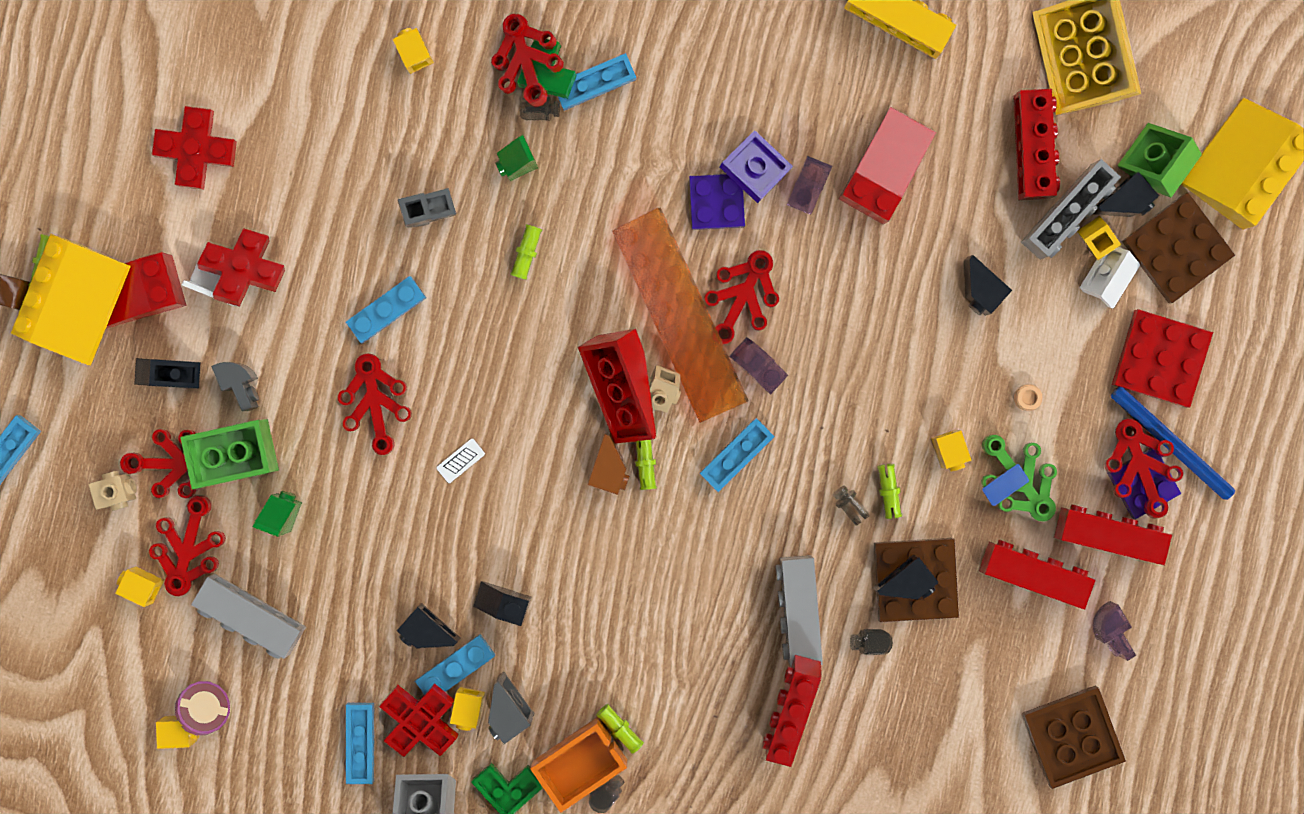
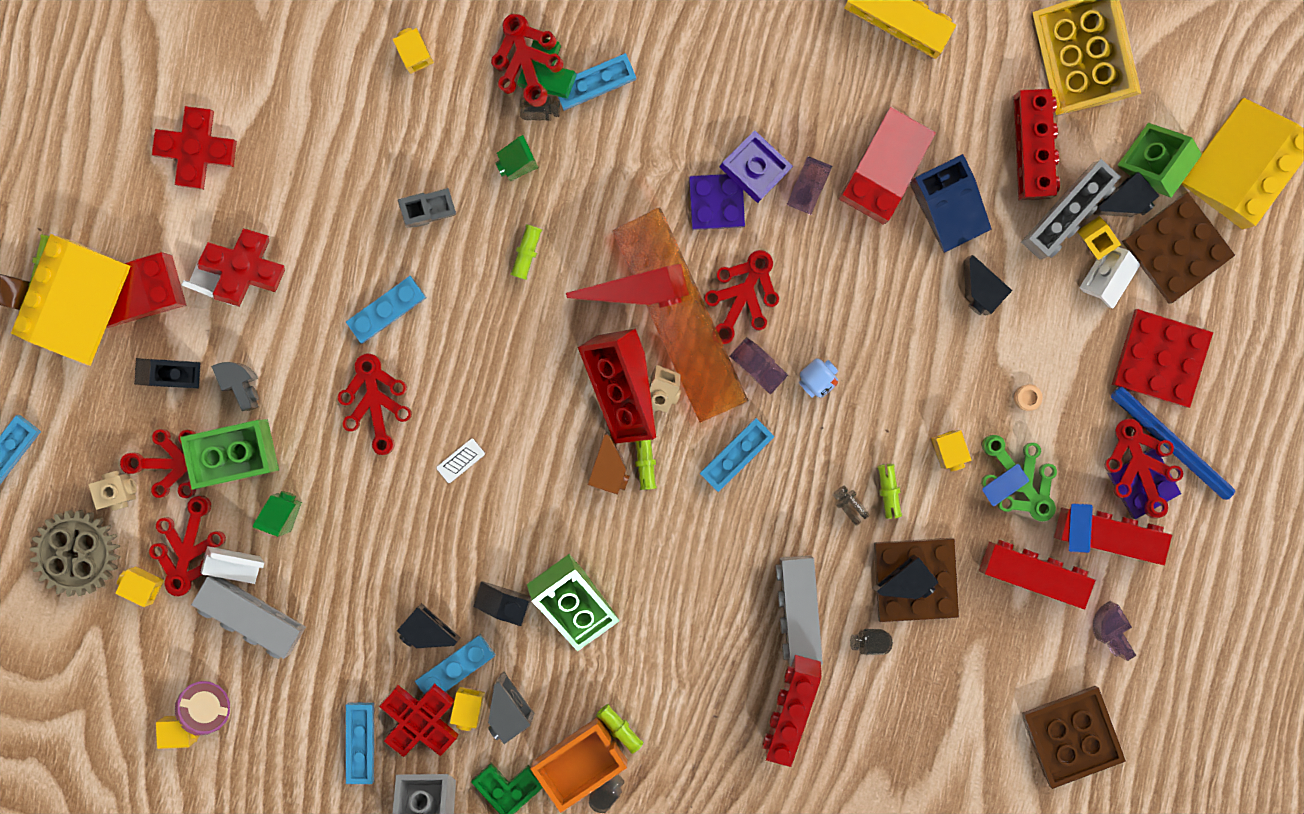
(51, 549): none -> dark tan gear
(231, 565): none -> white panel
(572, 602): none -> bright green slope
(655, 286): none -> red slope
(818, 378): none -> light blue head
(952, 203): none -> dark blue slope
(1080, 528): none -> blue sticker

